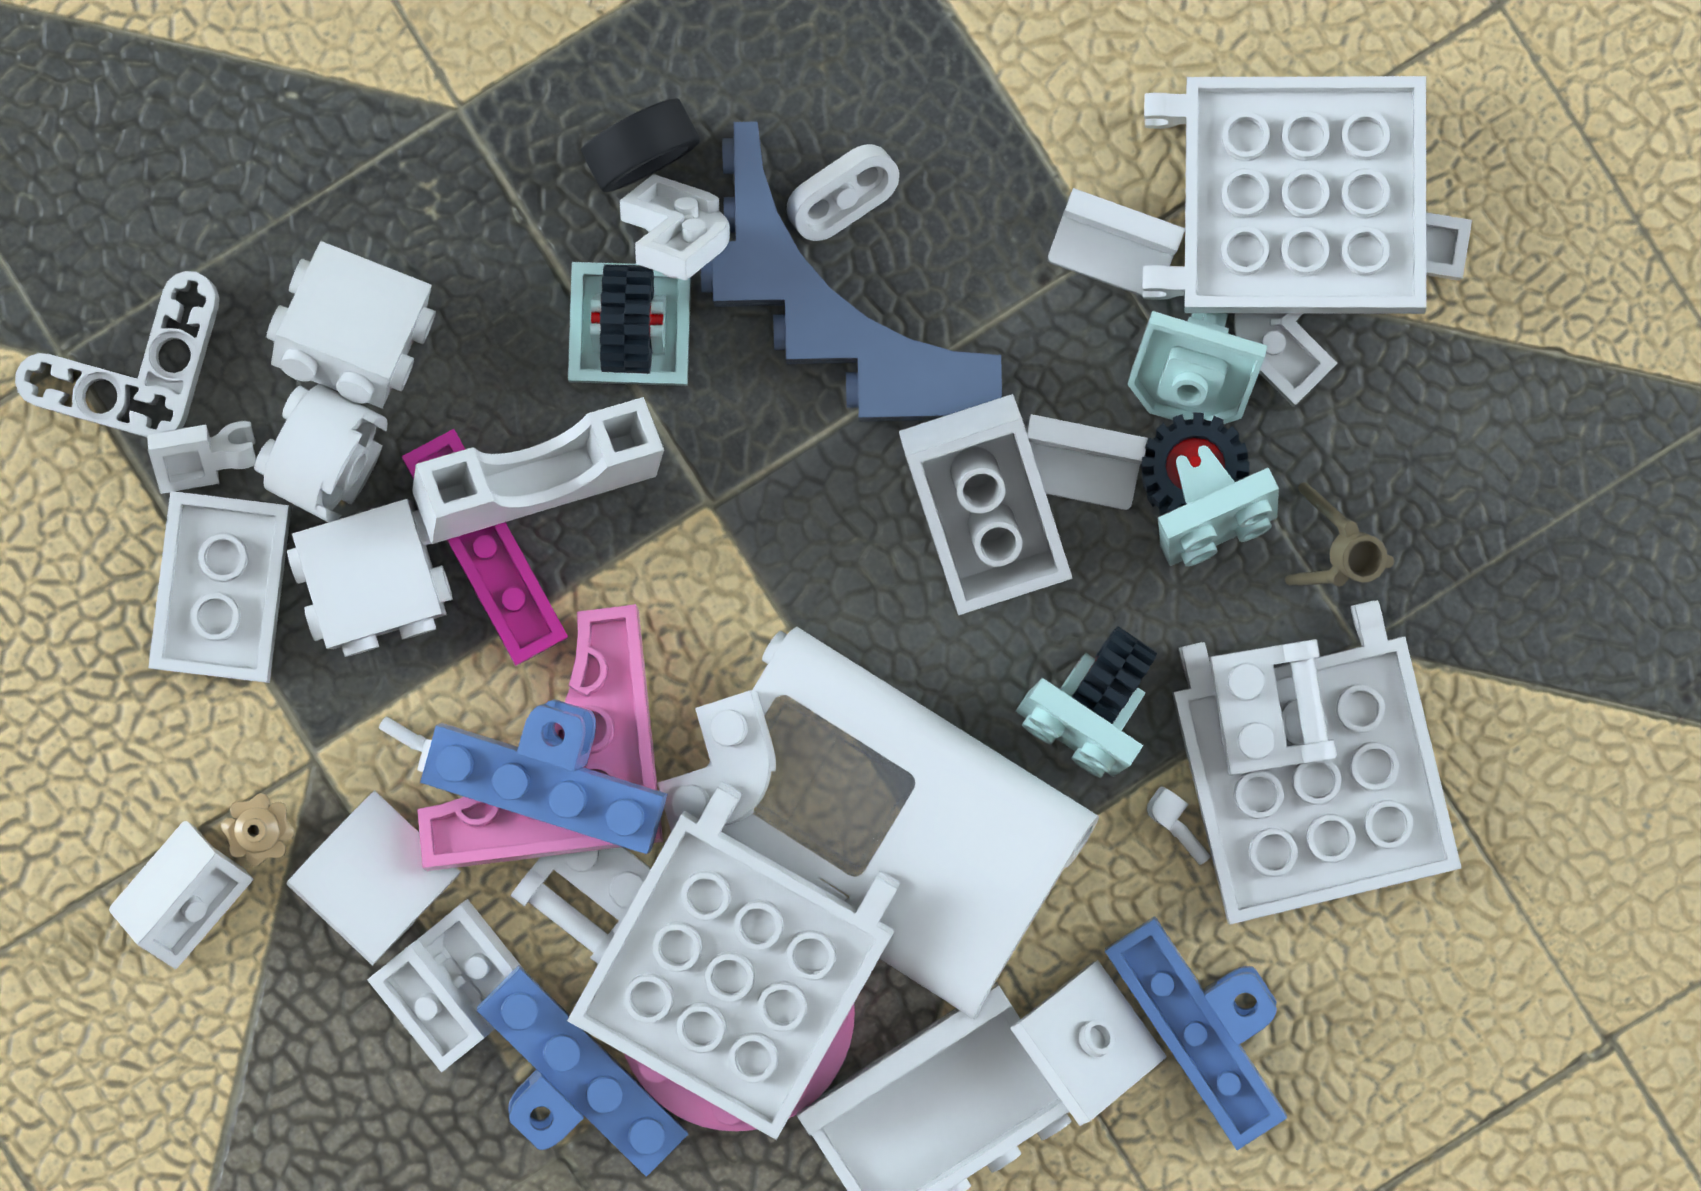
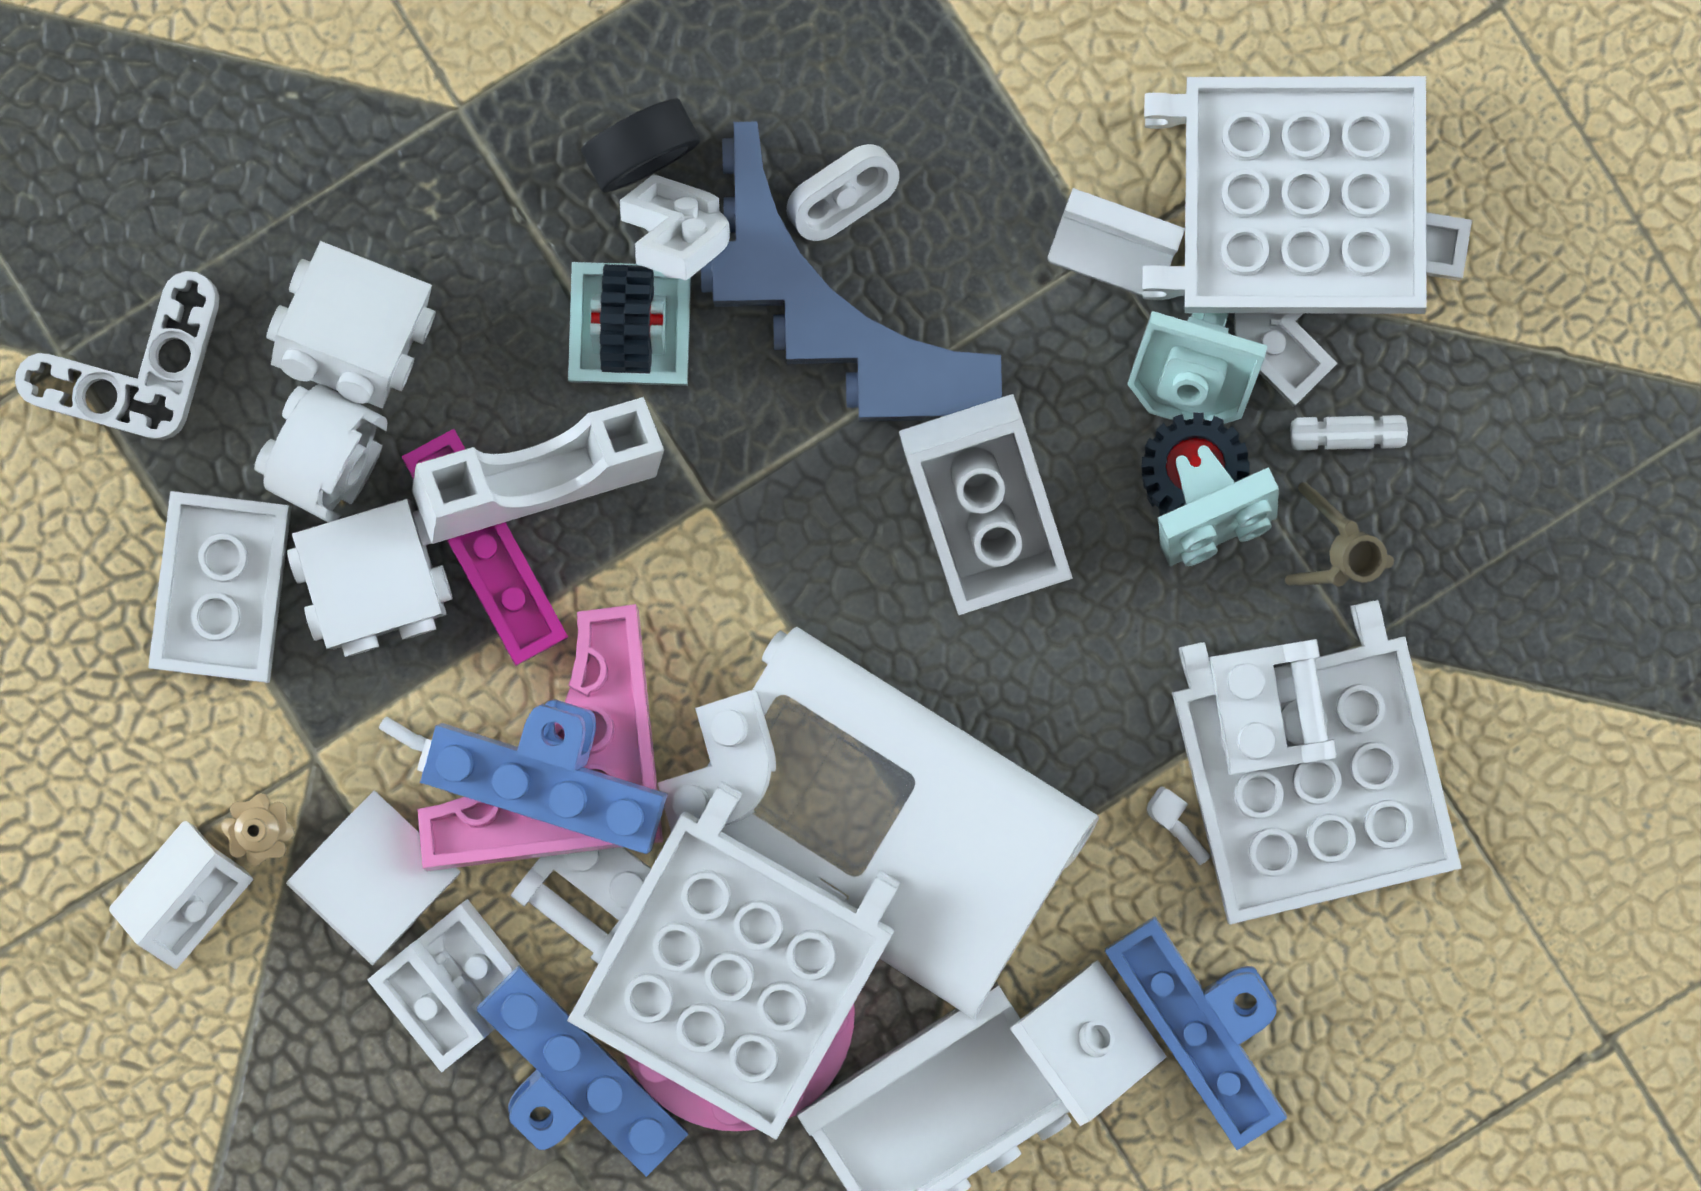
(192, 458): white plate -> none
(1086, 461): white panel -> none
(1093, 705): light aqua plate -> none
(1348, 432): none -> white axle

